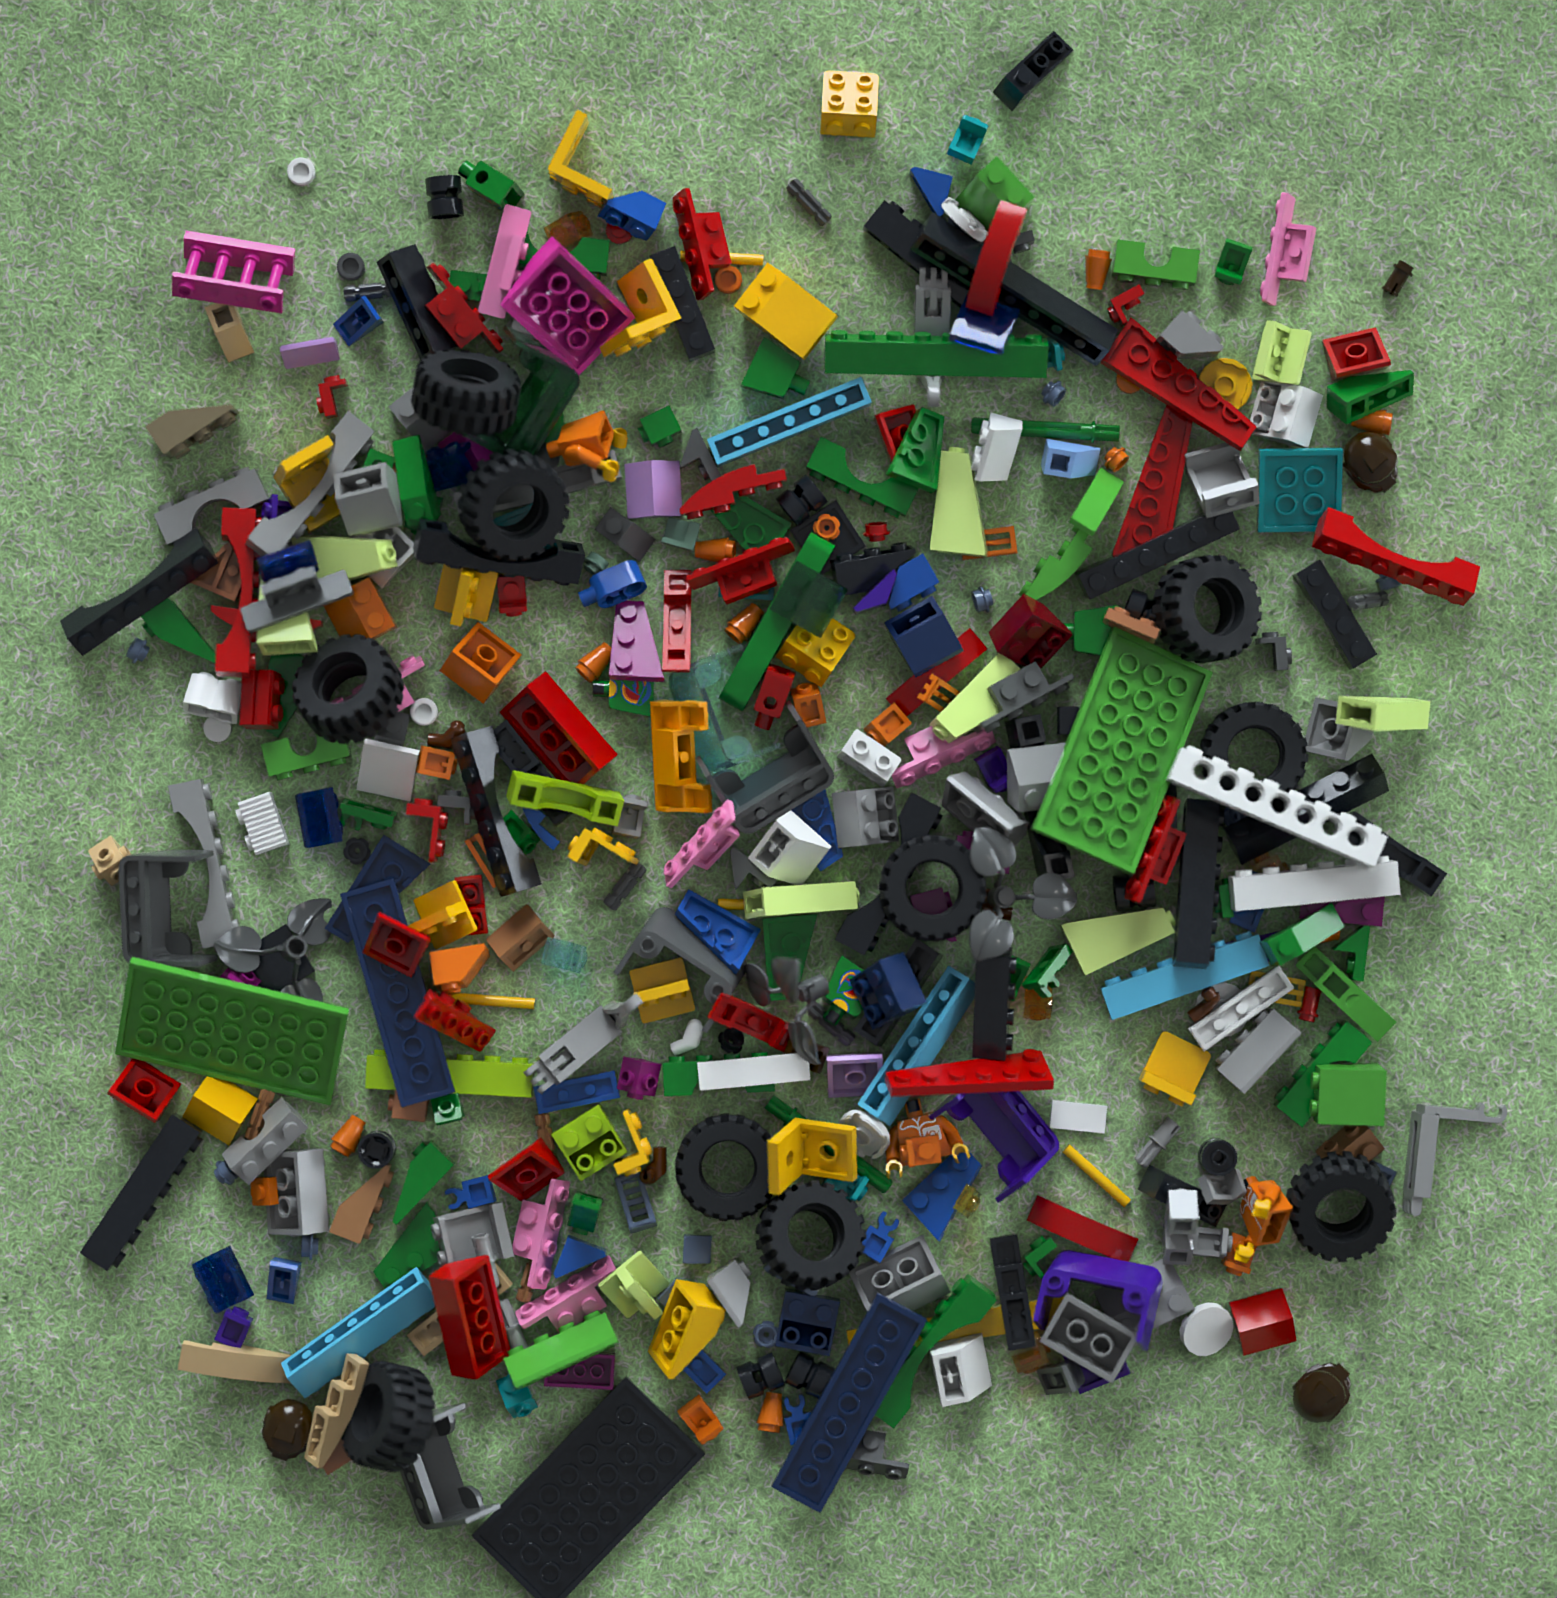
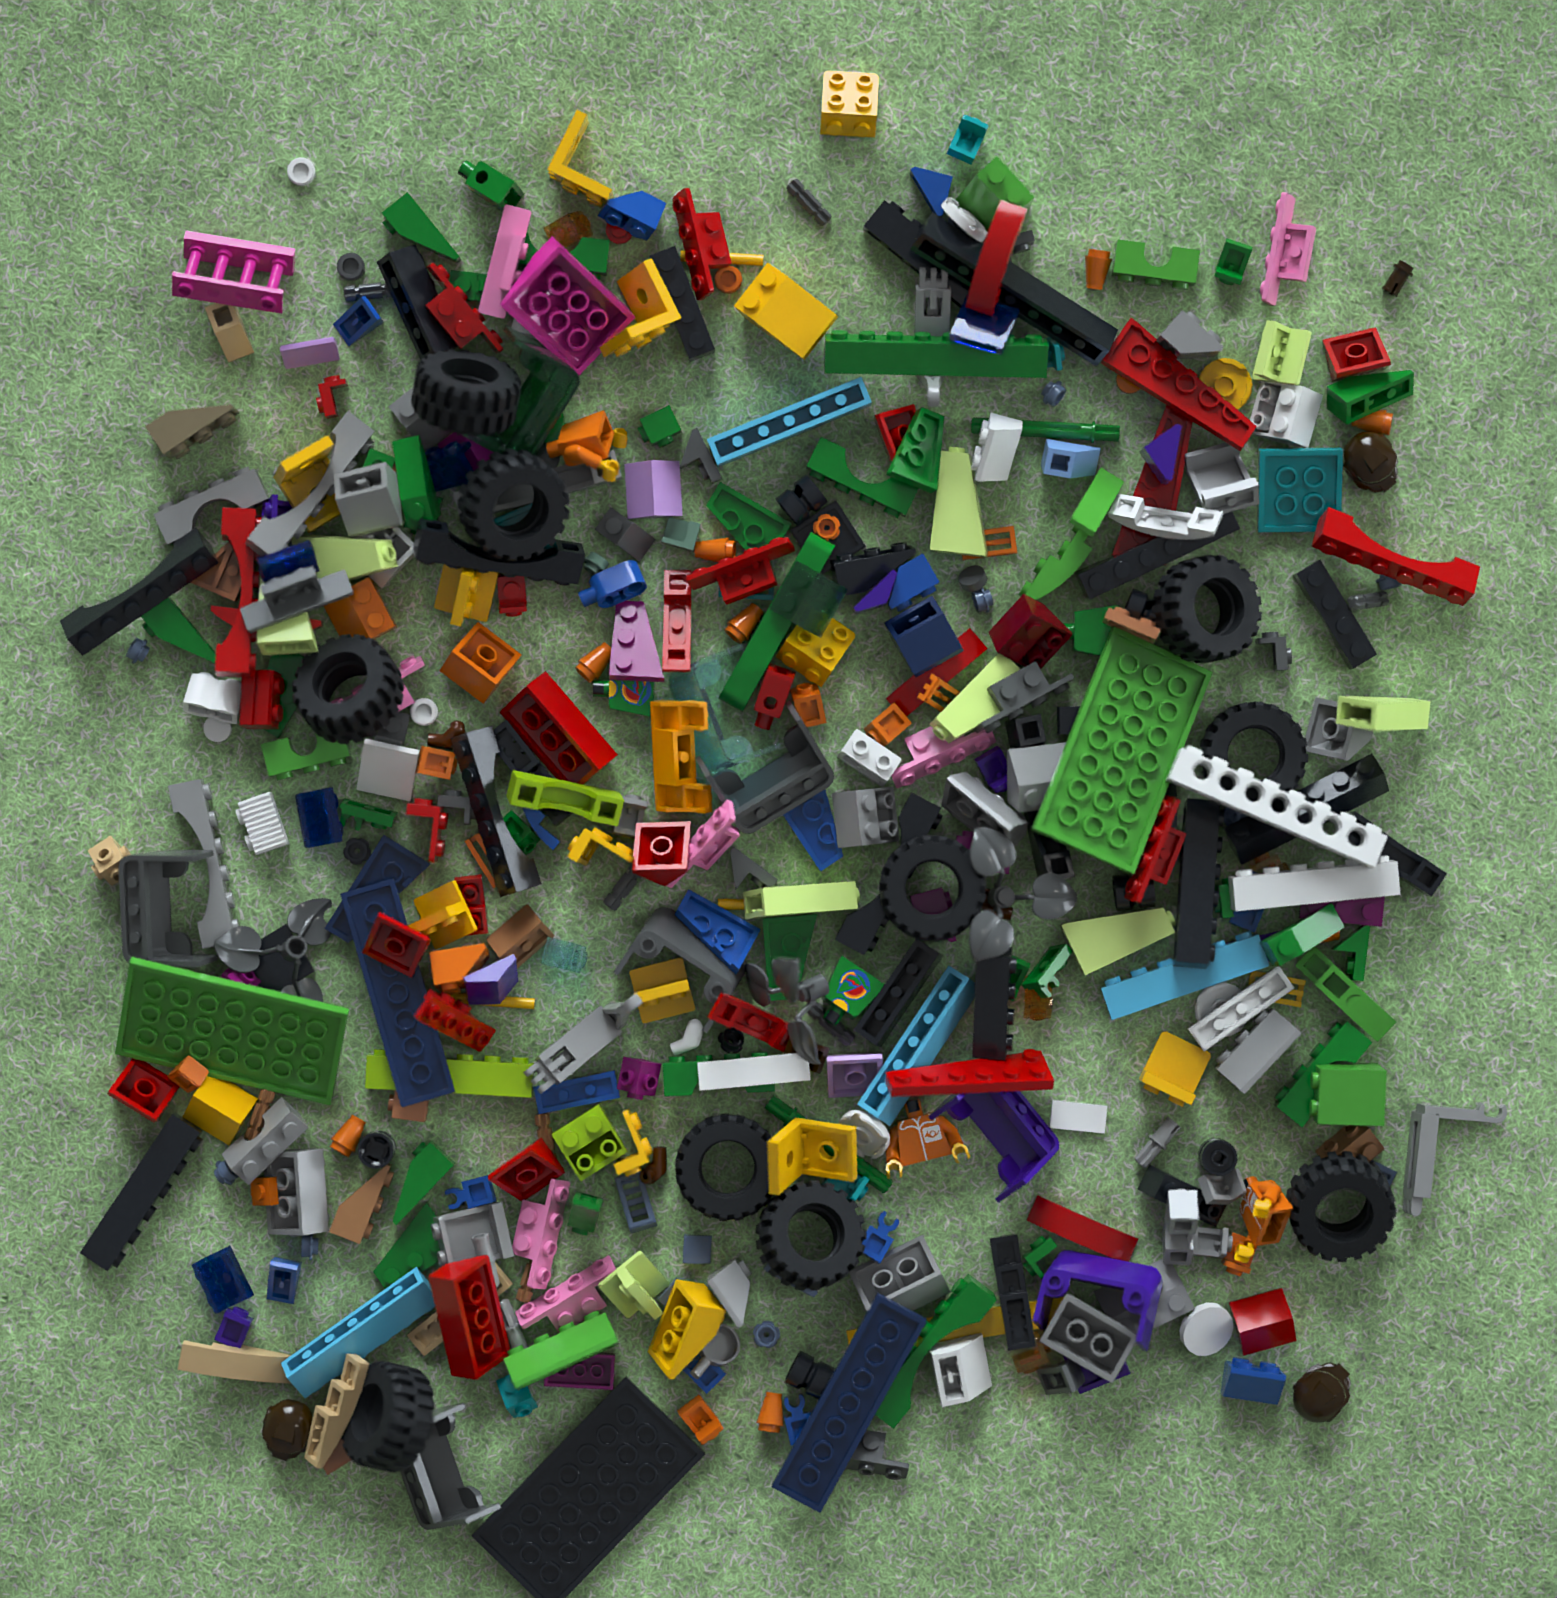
(188, 1074): none -> orange slope
(414, 226): none -> green slope
(444, 197): black wheel -> none
(447, 1109): green bracket -> none
(492, 982): none -> dark purple slope
(576, 1255): blue slope -> none
(661, 850): none -> red slope
(718, 1351): none -> light grey piece
(720, 491): red slope -> none
(770, 1374): black wheel -> none
(774, 372): green torso -> none
(789, 850): white slope -> none
(807, 1322): dark blue slope -> none
(876, 531): red plate -> none
(887, 990): dark blue slope -> none
(921, 1150): orange bracket -> none
(937, 1194): blue wing -> none
(967, 1201): clear yellow bracket -> none
(972, 578): none -> dark grey tile
(1032, 71): black slope -> none
(1096, 1175): yellow bar -> none
(1116, 459): orange plate -> none
(1128, 299): red bracket -> none
(1162, 453): none -> dark purple slope
(1162, 522): none -> white slope
(1203, 1008): reddish brown arm -> none
(1252, 1382): none -> blue slope
(1309, 1004): red pin -> none

